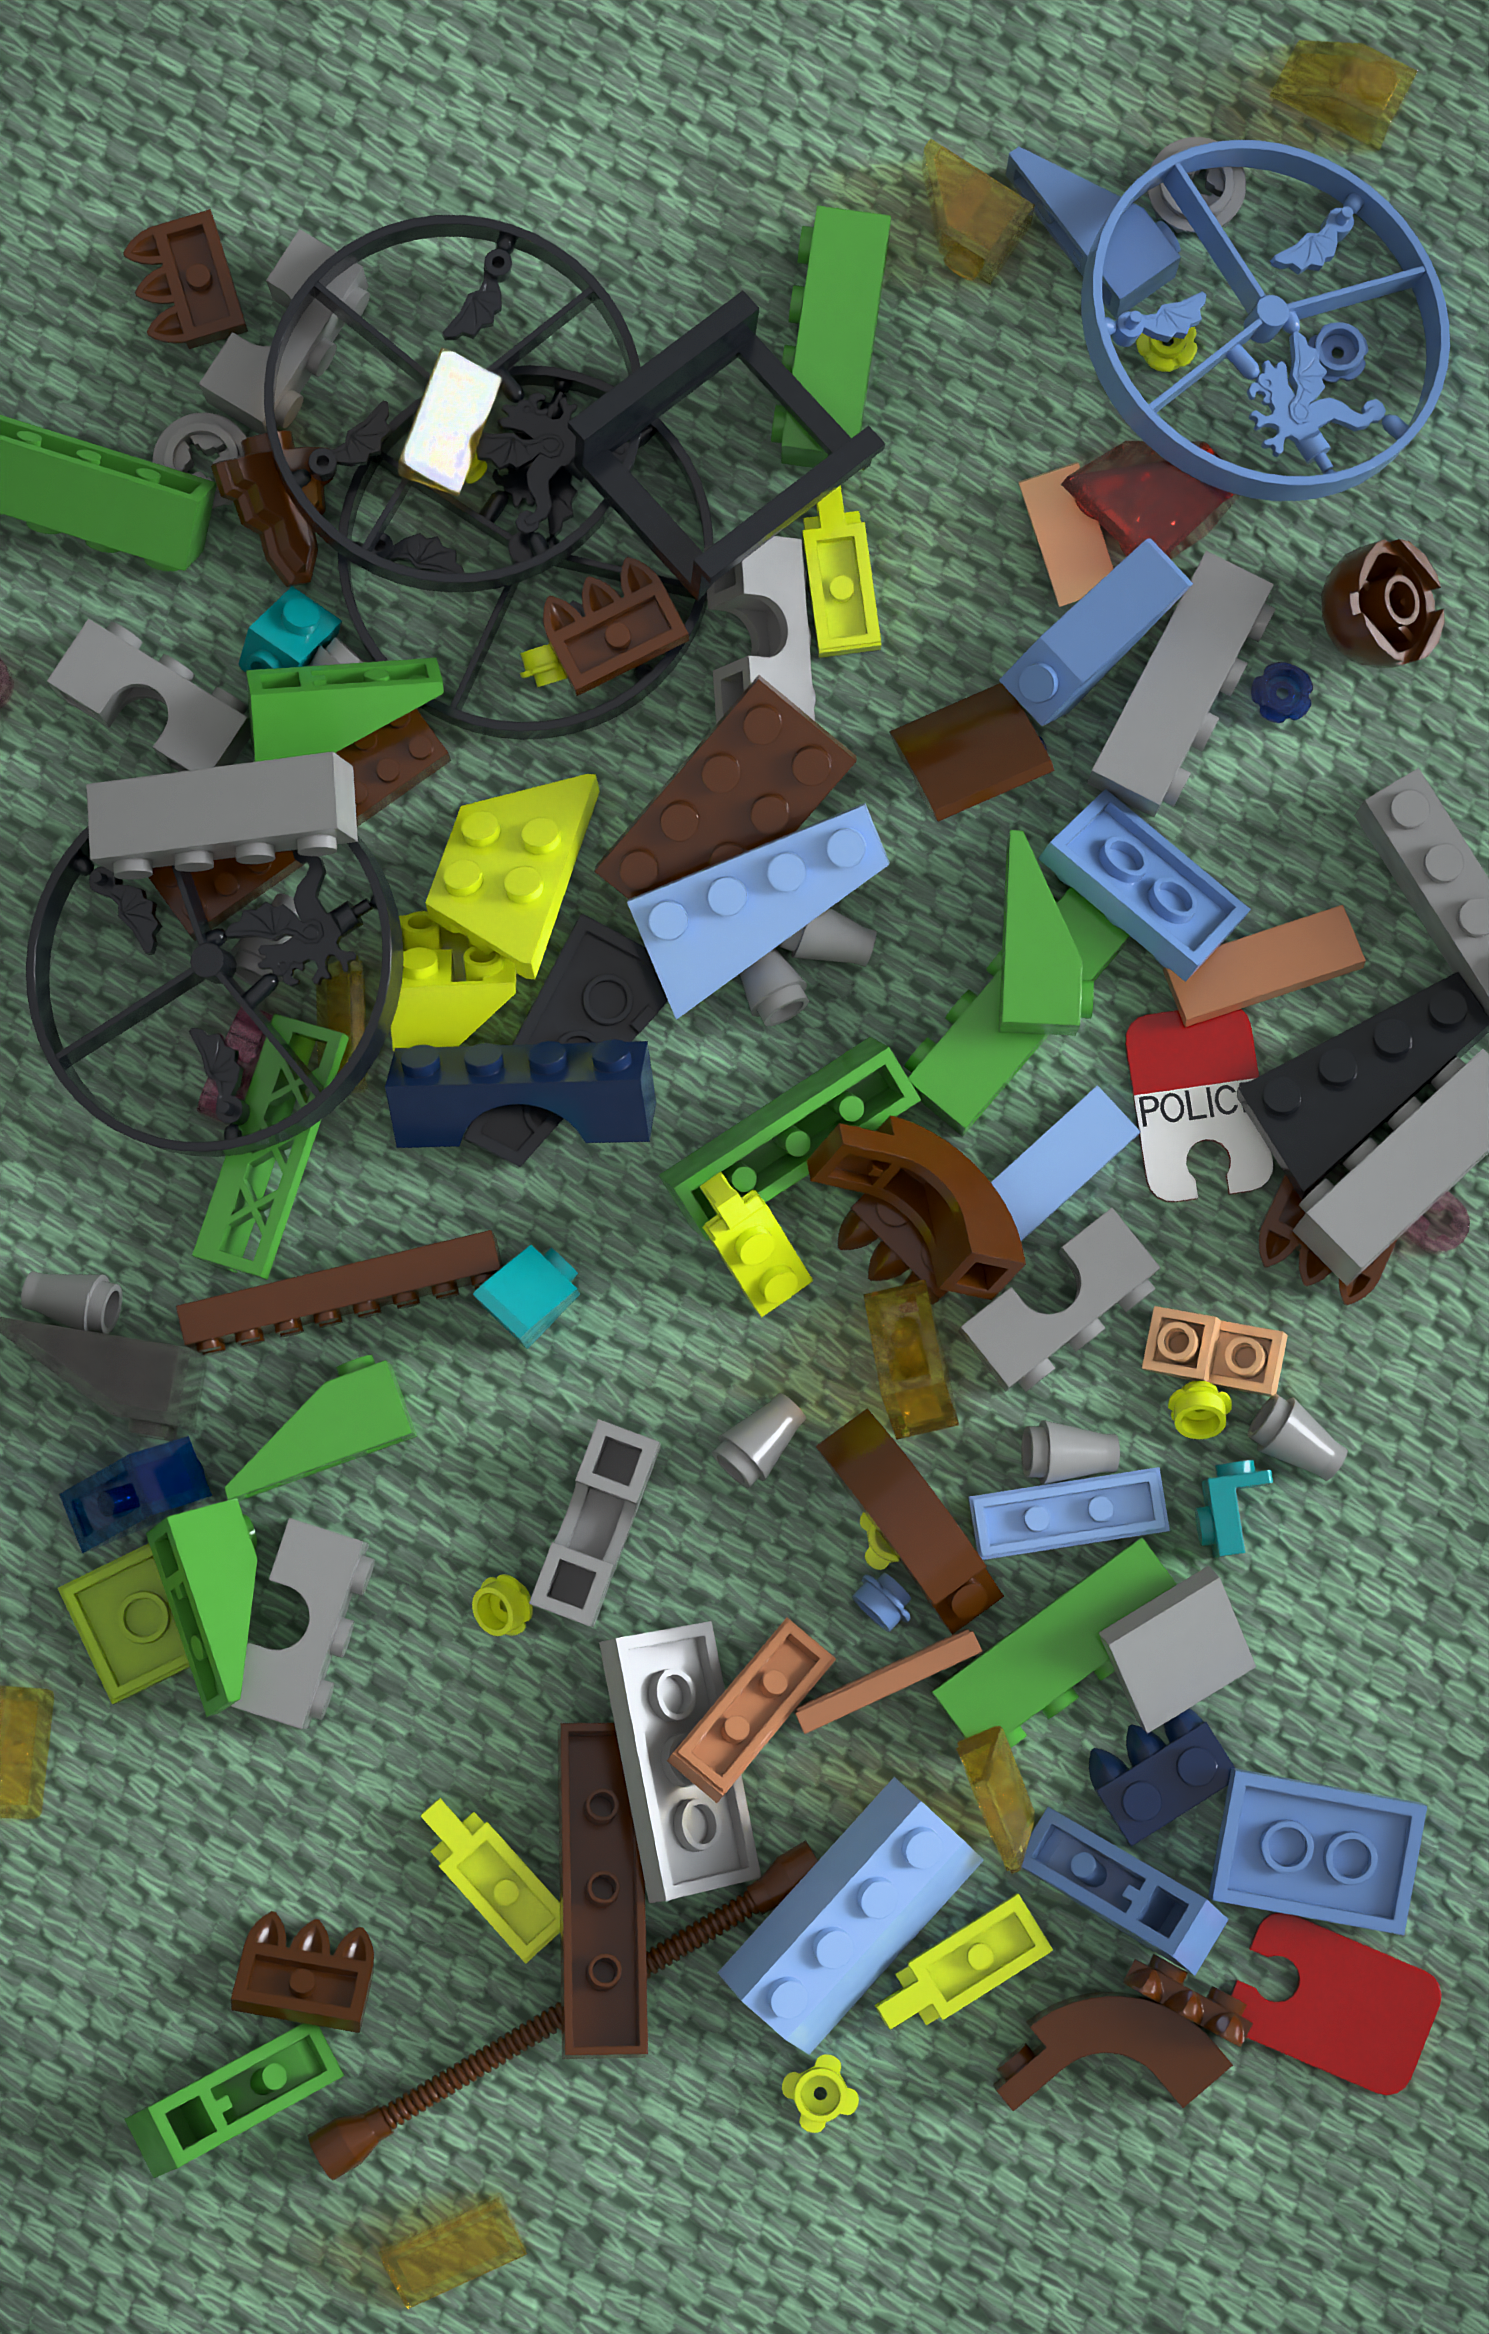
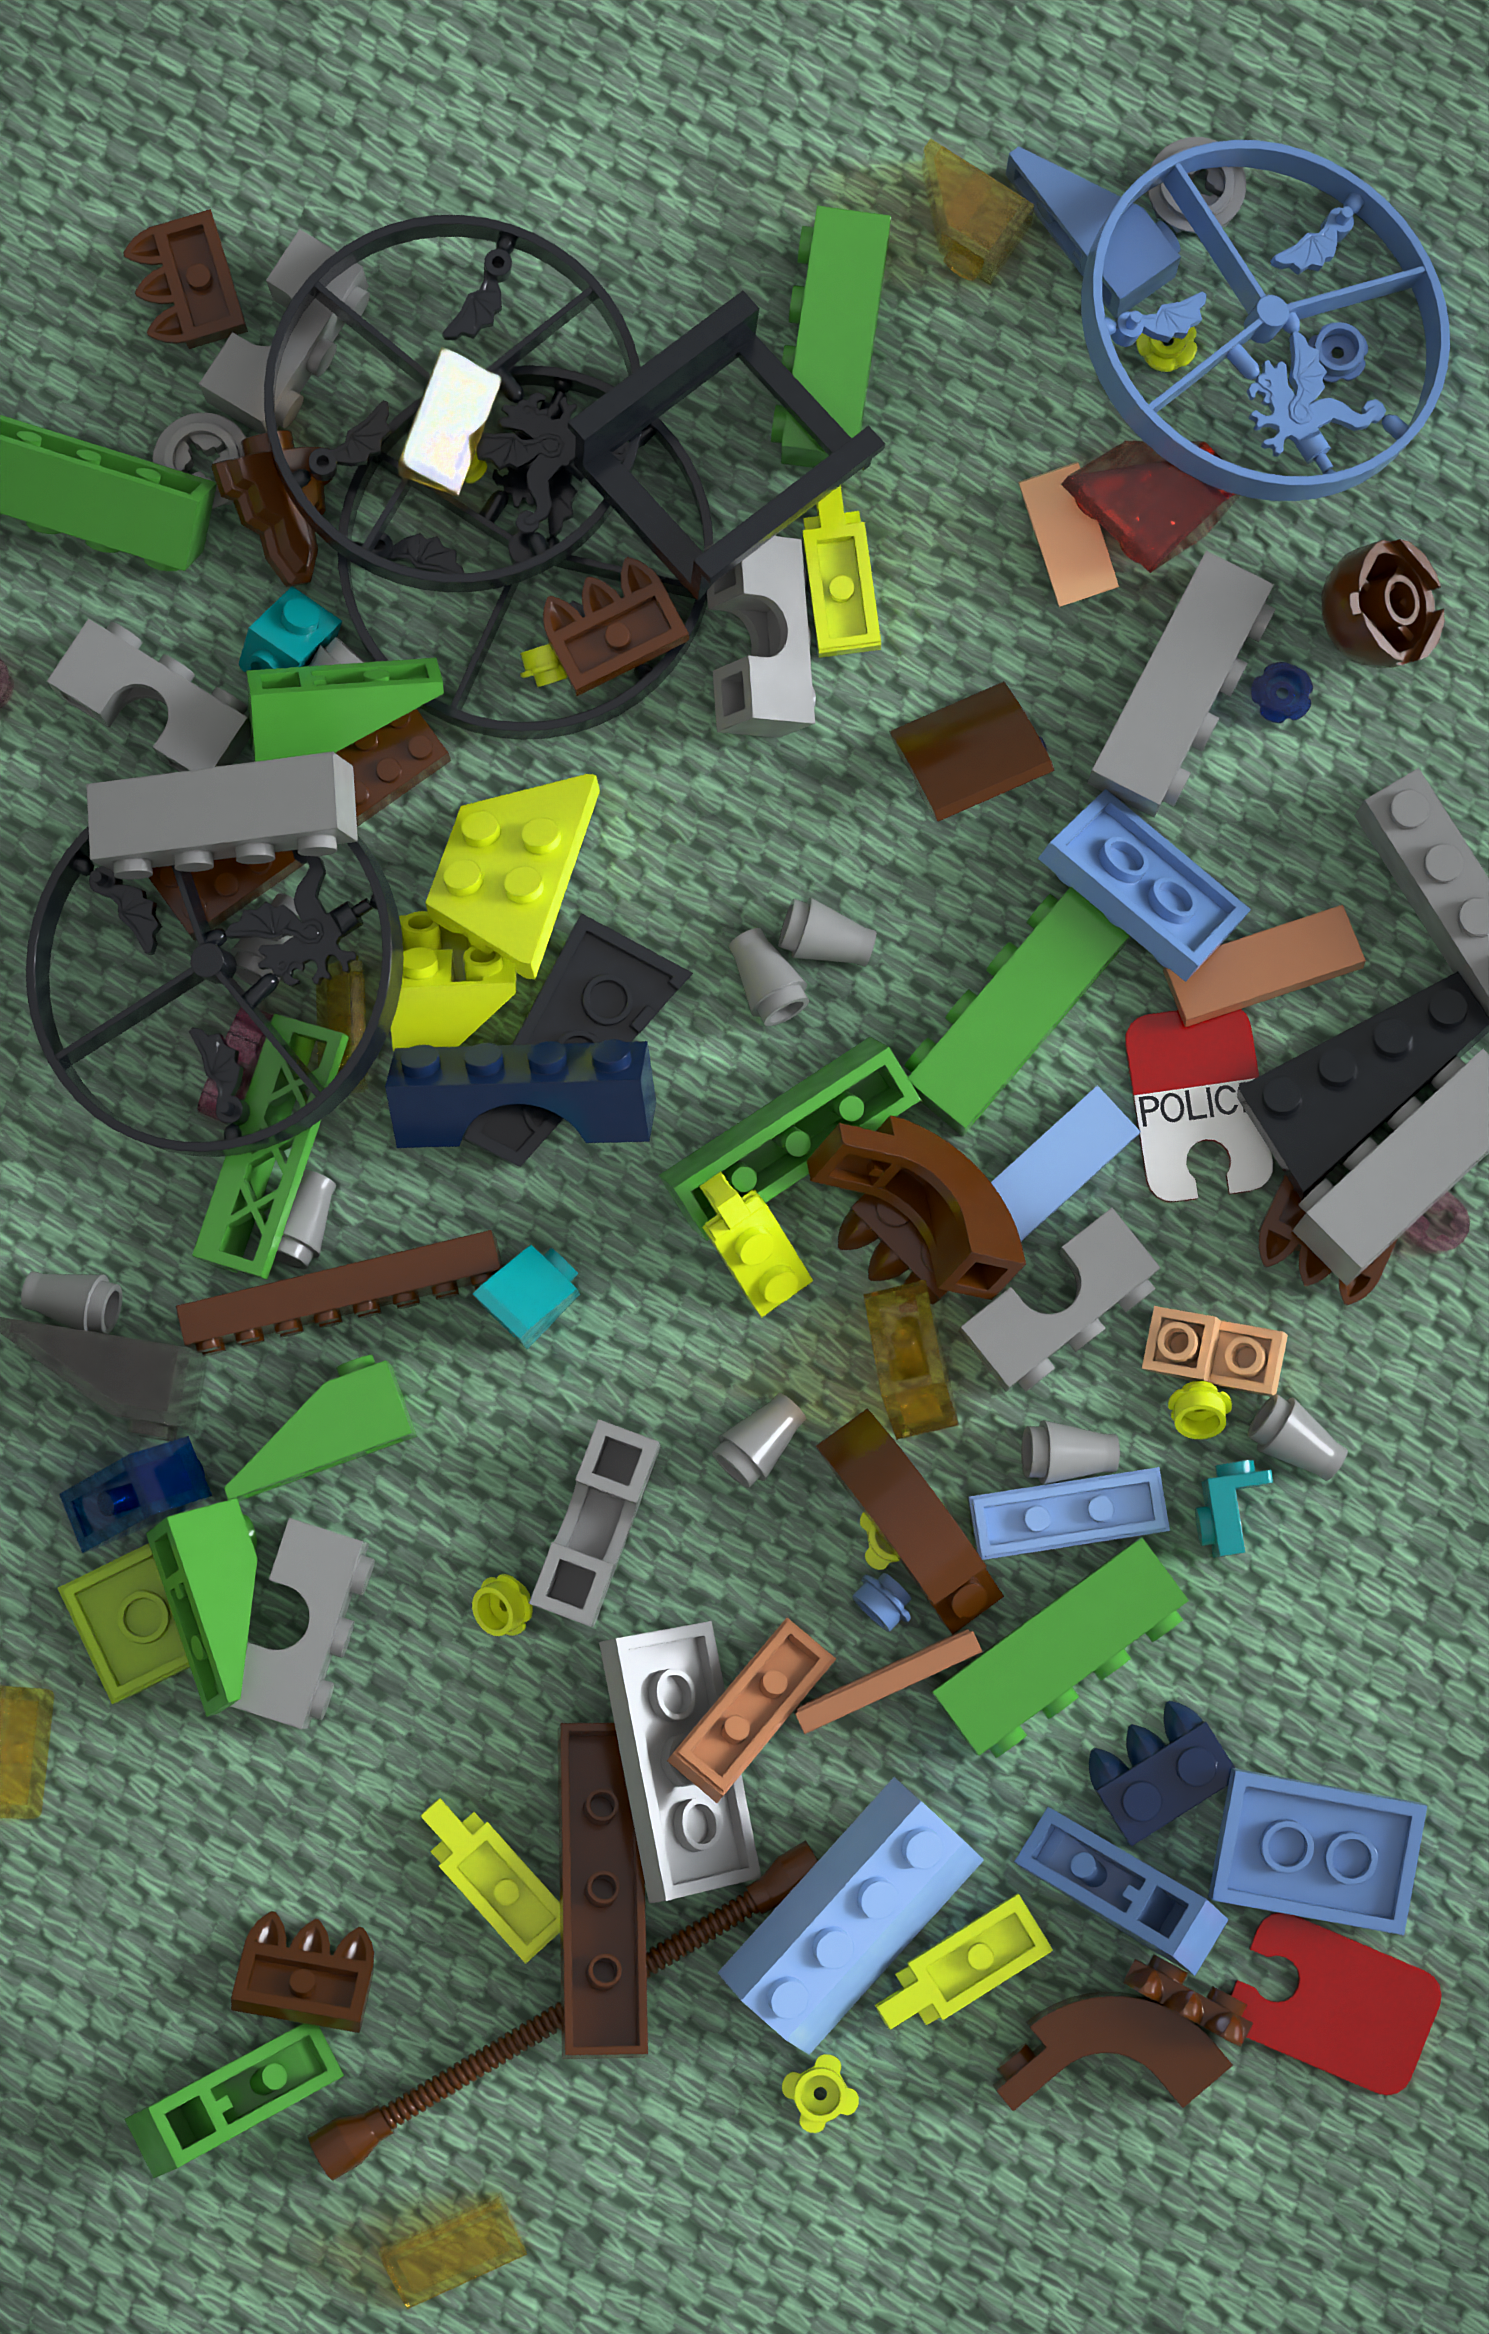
(306, 1221): none -> light grey cone
(737, 790): reddish brown plate -> none
(742, 908): light blue wing -> none
(999, 1793): clear yellow slope -> none
(1040, 961): bright green slope -> none
(1095, 633): medium blue slope -> none
(1177, 1649): light grey tile -> none
(1346, 87): clear yellow slope -> none

